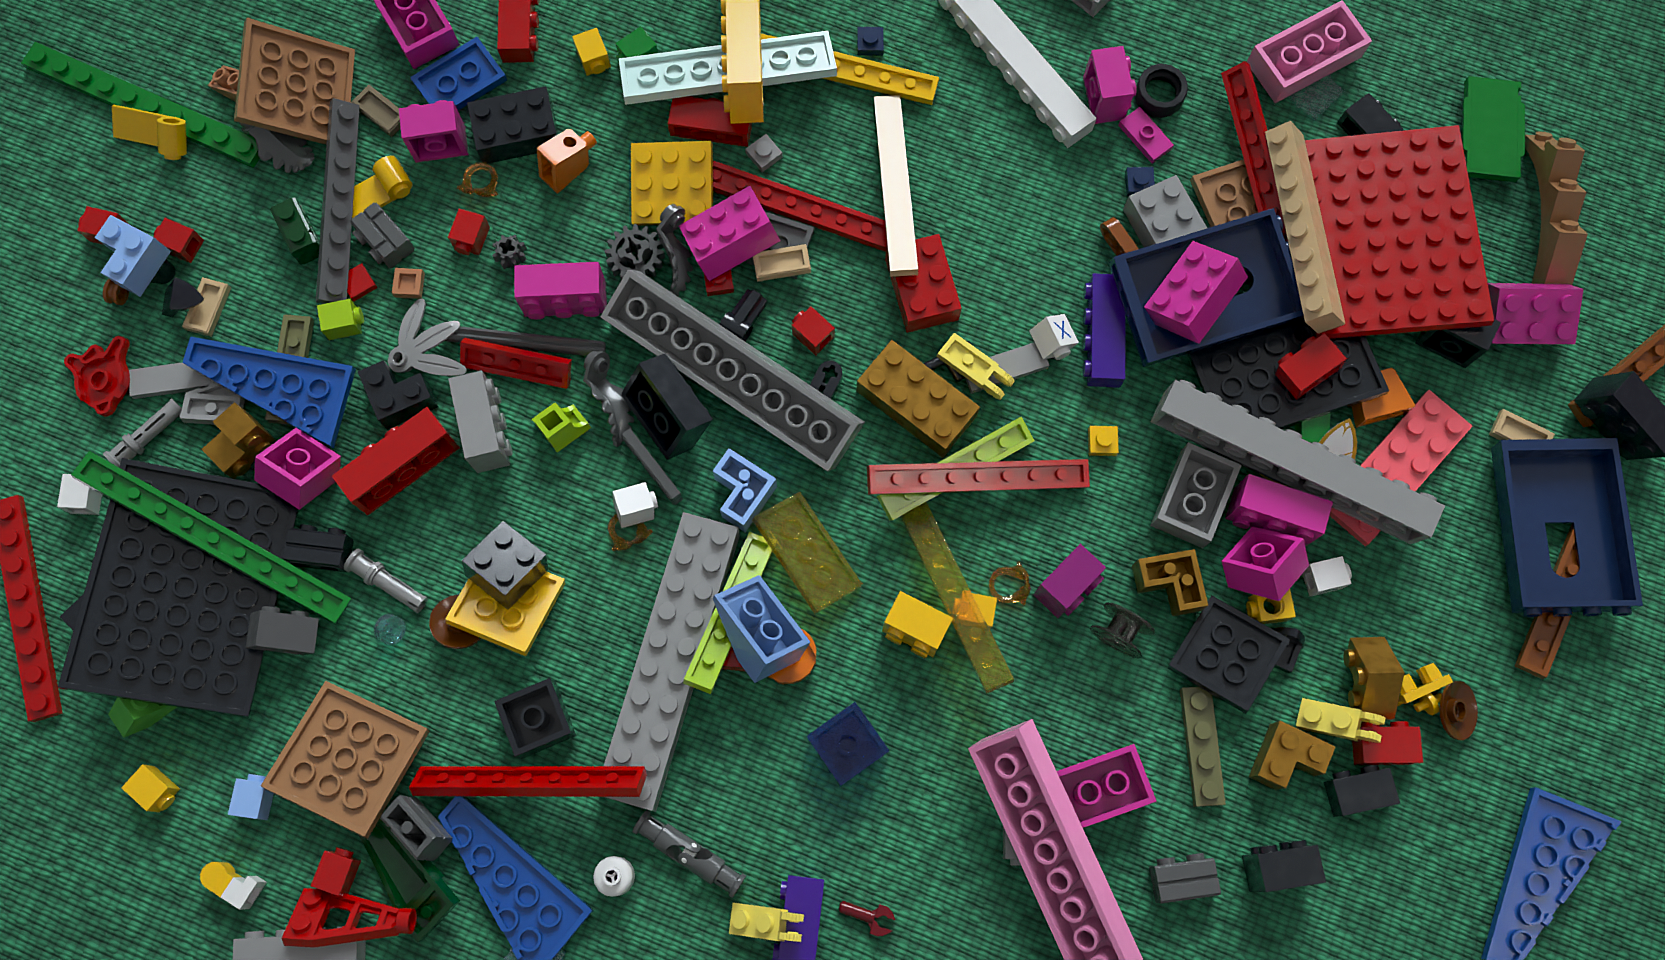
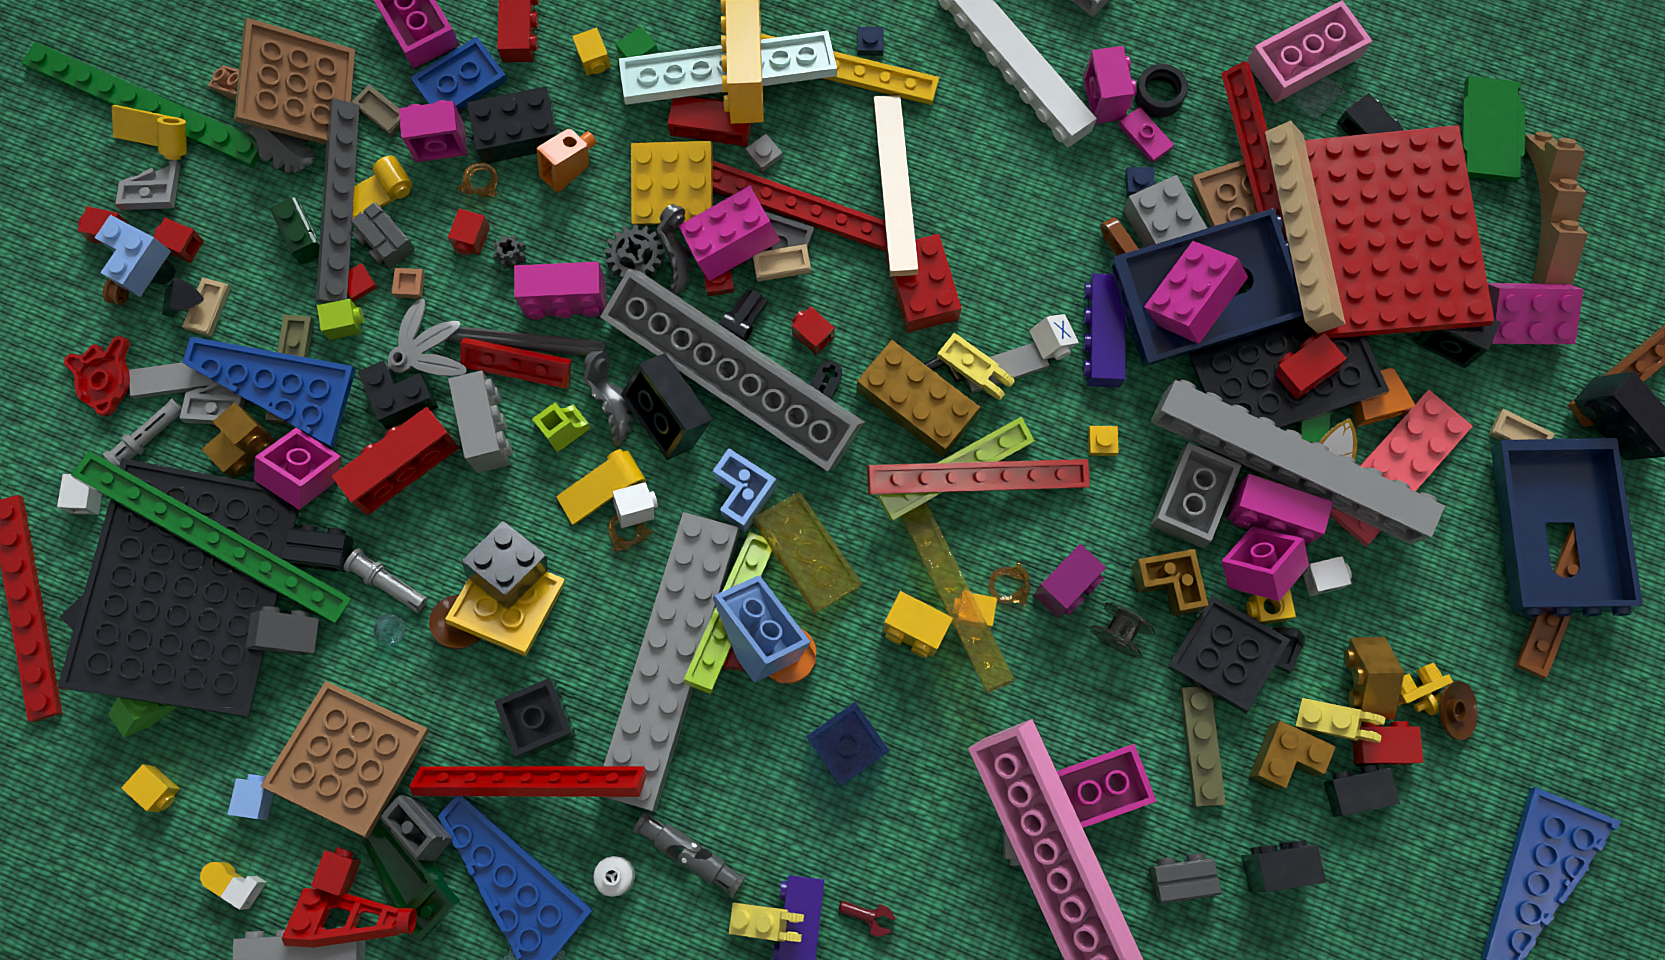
(150, 189): none -> light grey wing
(598, 485): none -> yellow door
(652, 467): dark grey tile -> none

